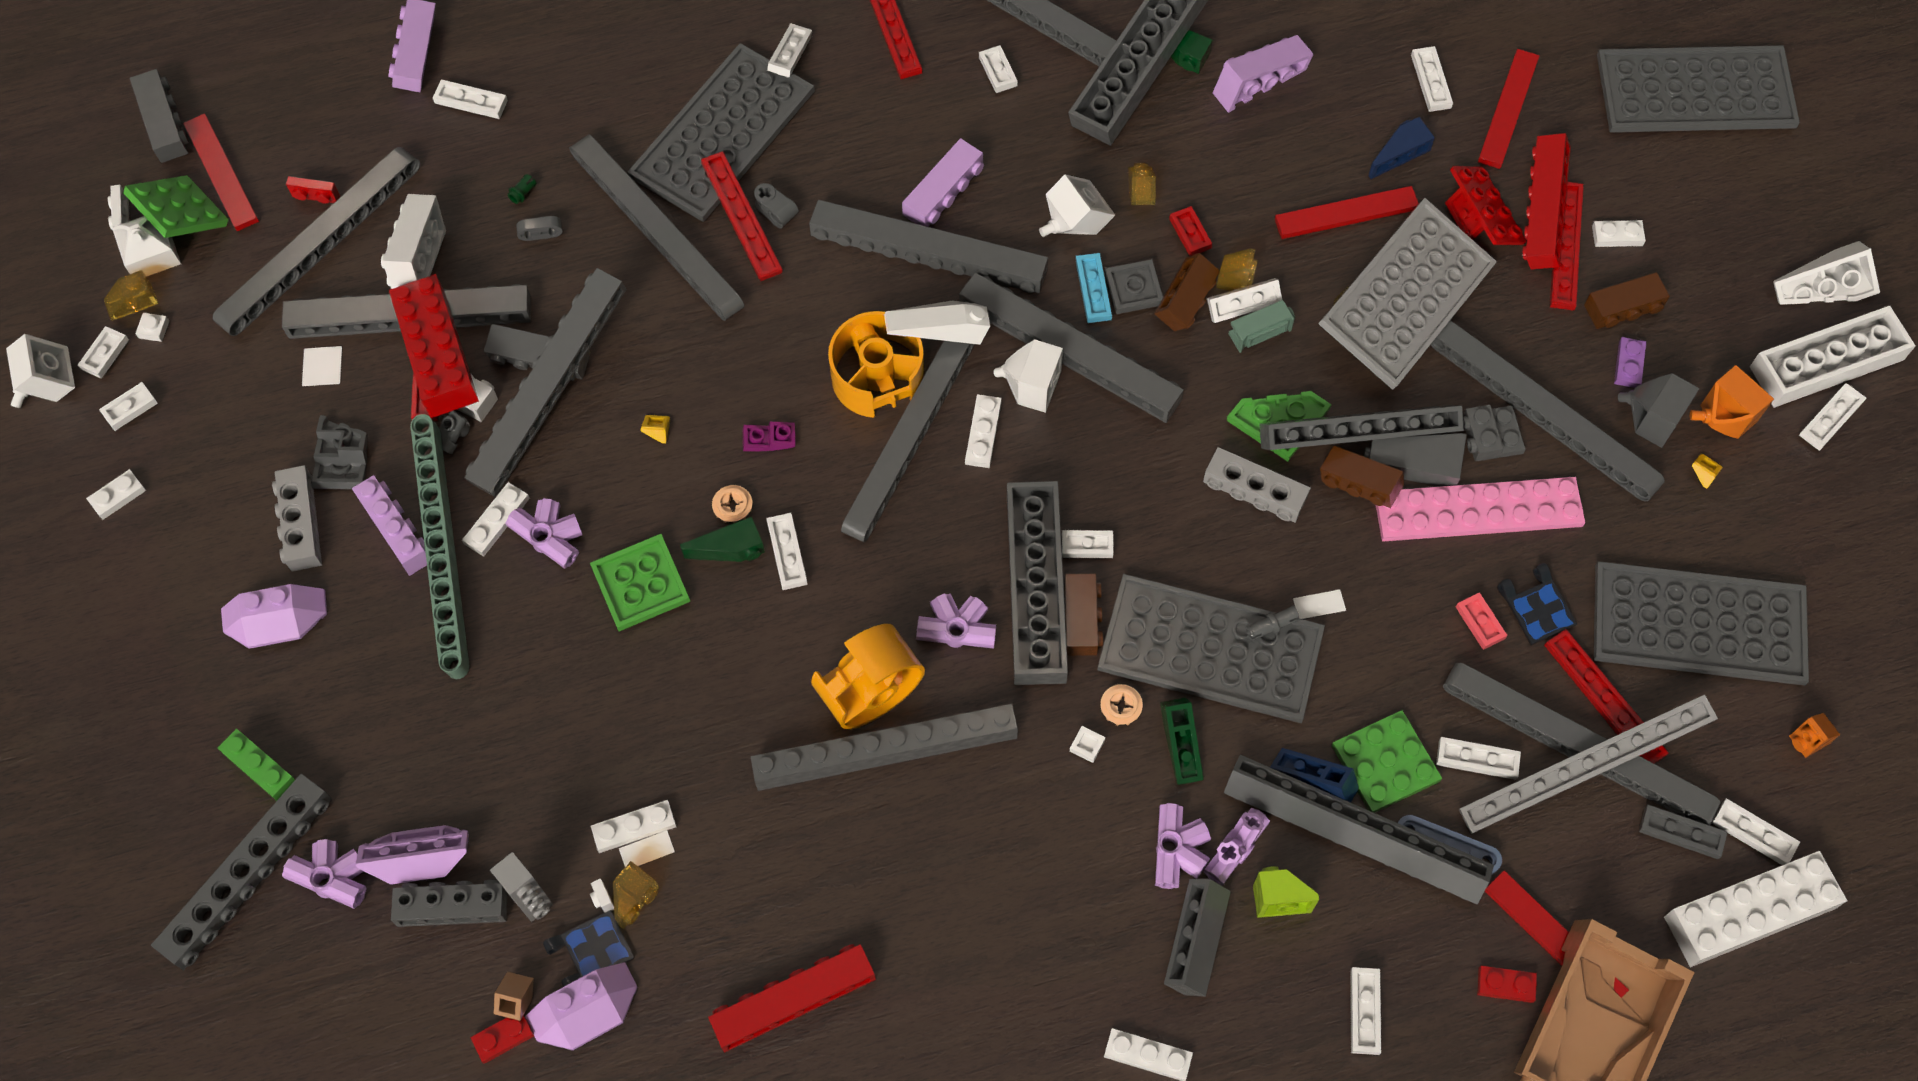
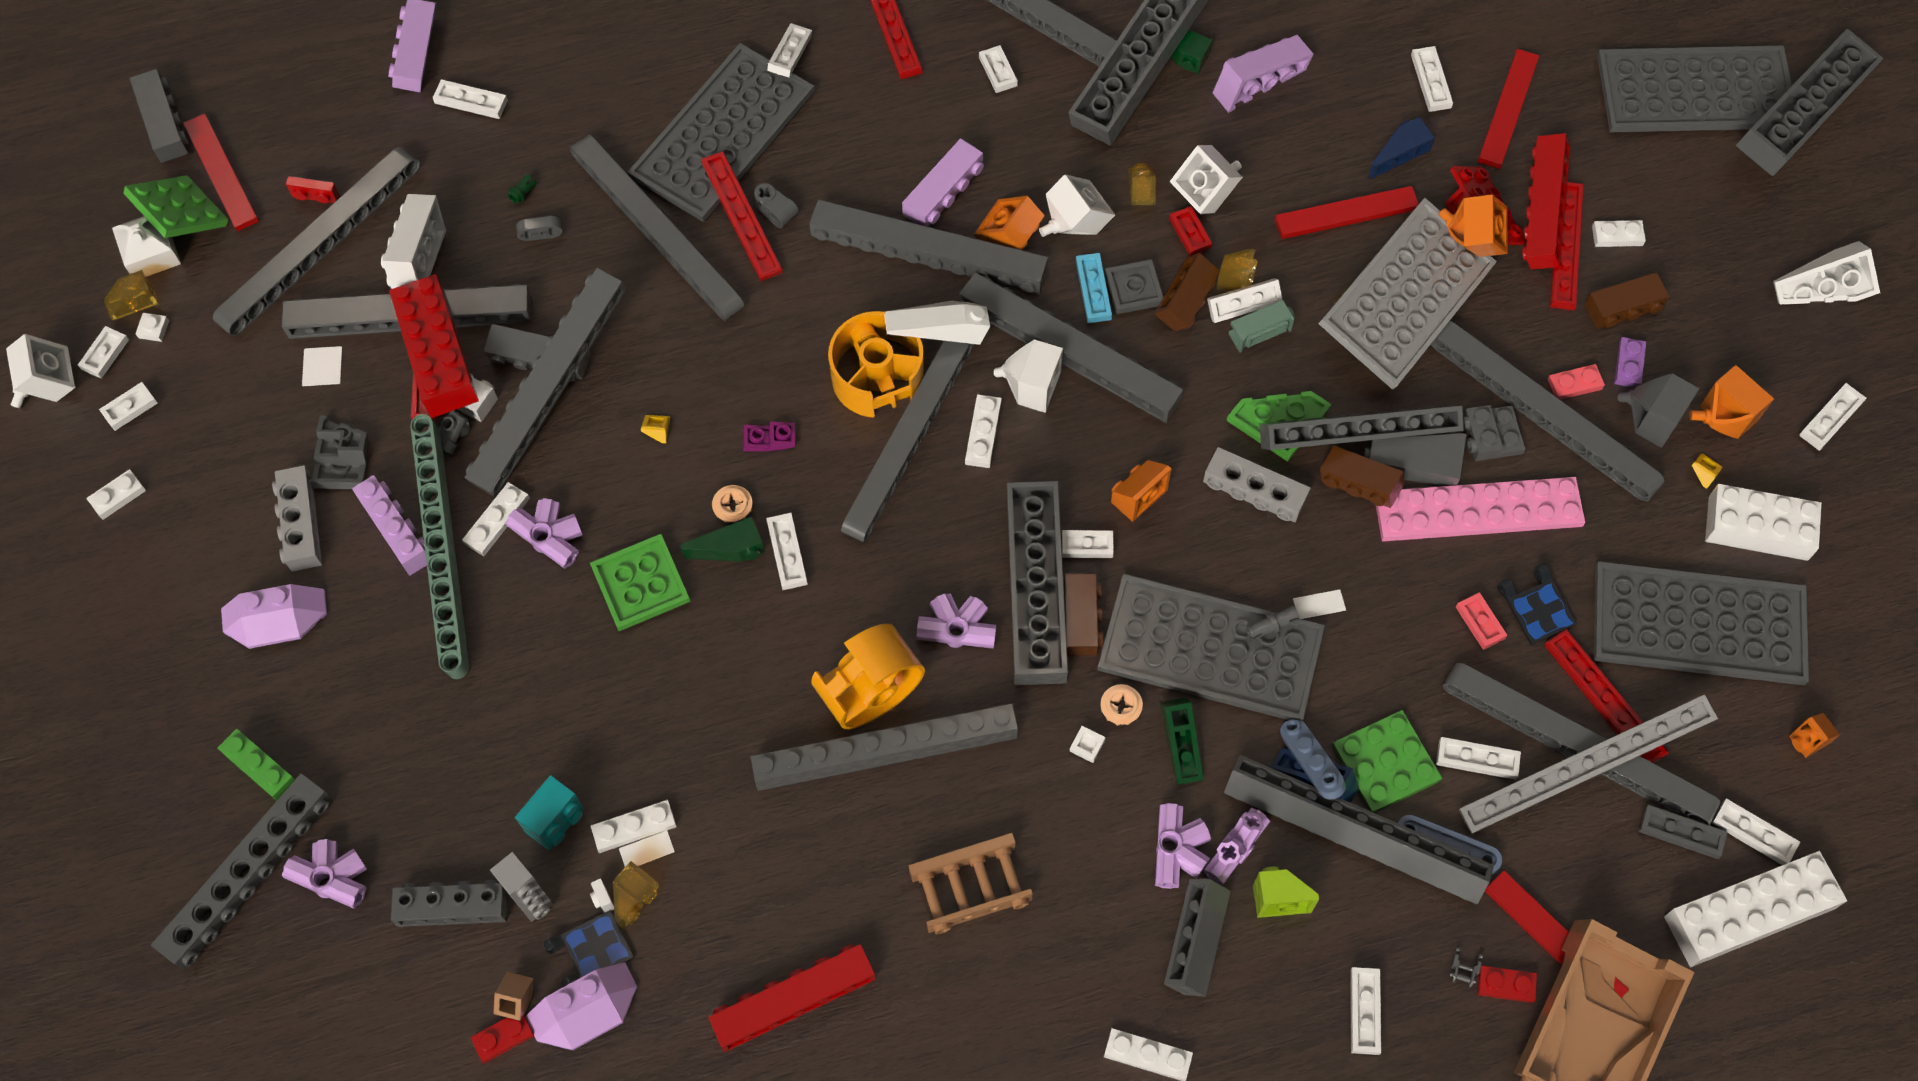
(119, 207): white plate -> none
(413, 854): lavender wedge -> none
(550, 813): none -> teal brick
(976, 857): none -> medium nougat fence
(1010, 222): none -> orange slope
(1141, 488): none -> orange slope
(1206, 178): none -> white piece
(1313, 759): none -> sand blue plate
(1456, 965): none -> dark grey piece
(1479, 225): none -> orange piece
(1576, 382): none -> coral plate
(1763, 522): none -> white brick
(1809, 102): none -> dark grey brick
(1832, 356): white brick -> none

